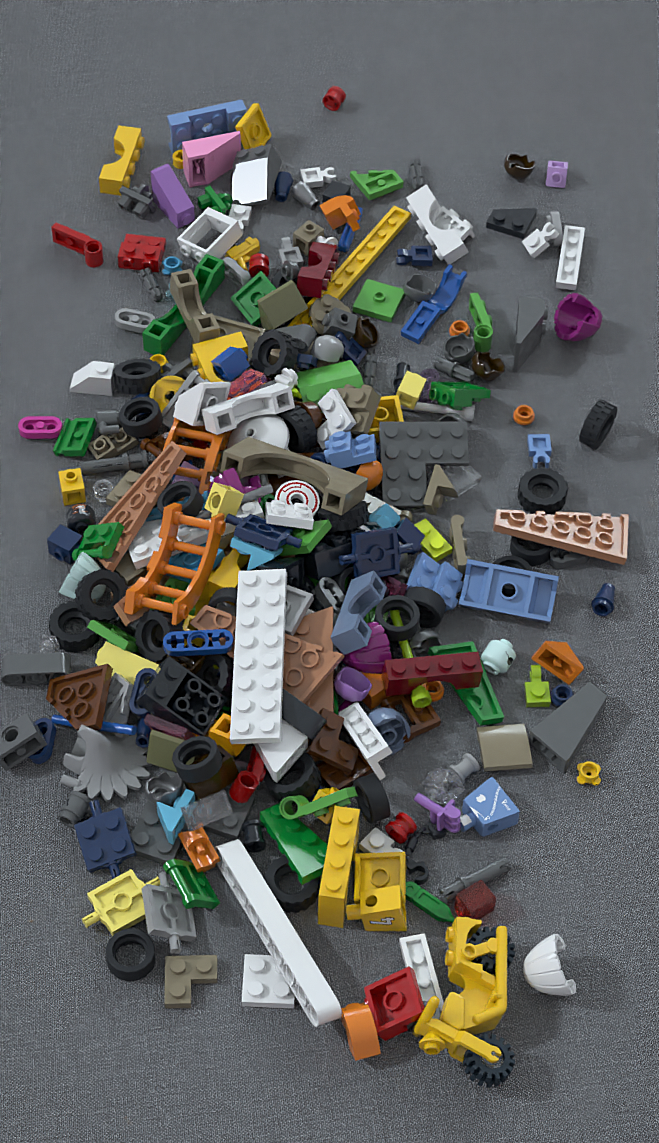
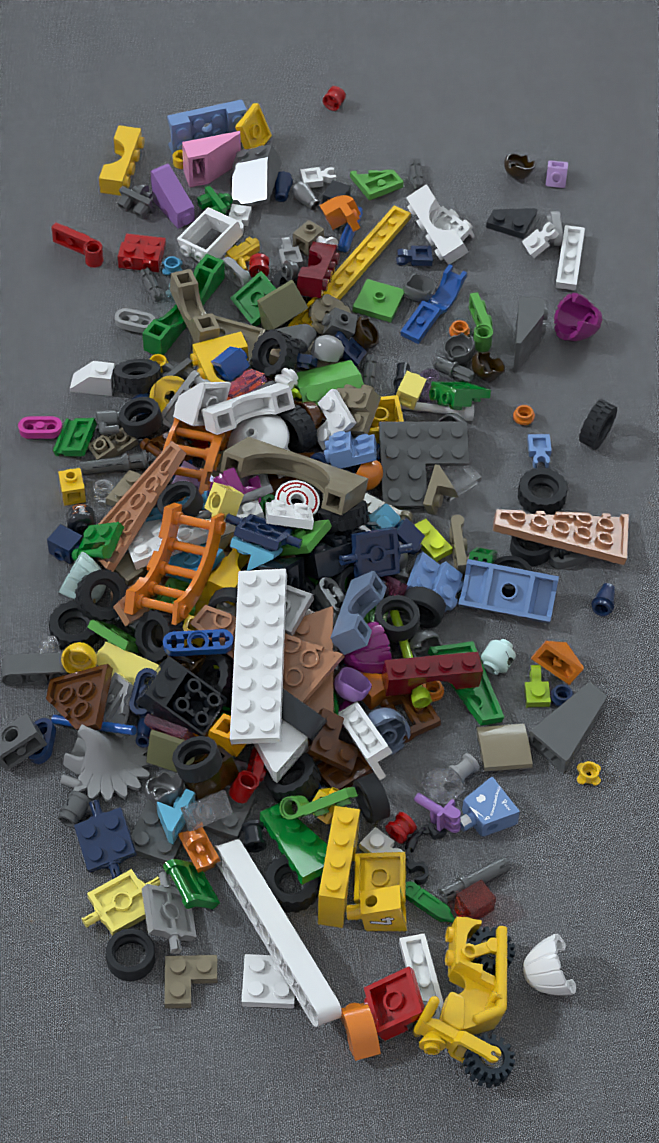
(78, 657): none -> yellow hair
(483, 554): none -> green tile

